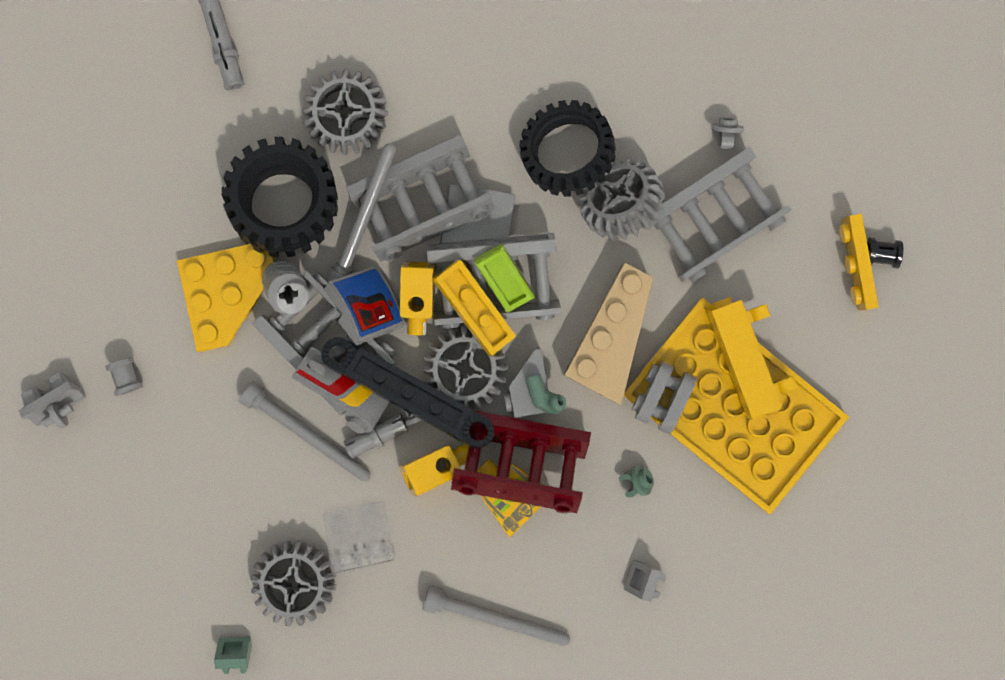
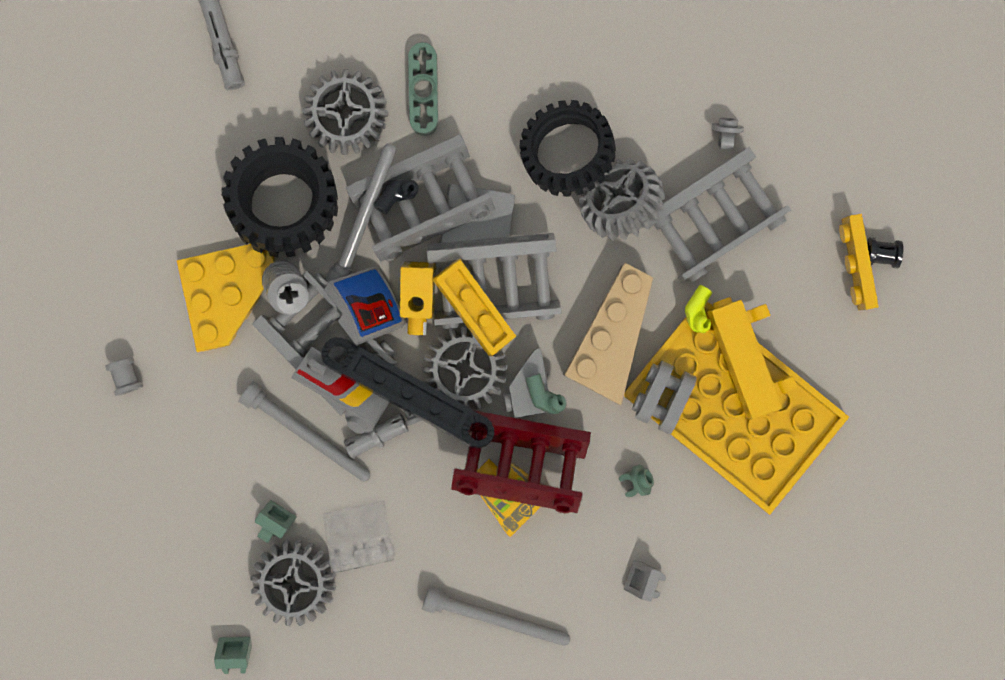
(53, 405): light grey hips -> none
(274, 521): none -> sand green tile
(395, 192): none -> black arm
(414, 66): none -> sand green beam
(422, 472): yellow torso -> none
(504, 278): lime tile -> none
(695, 310): none -> neon yellow arm

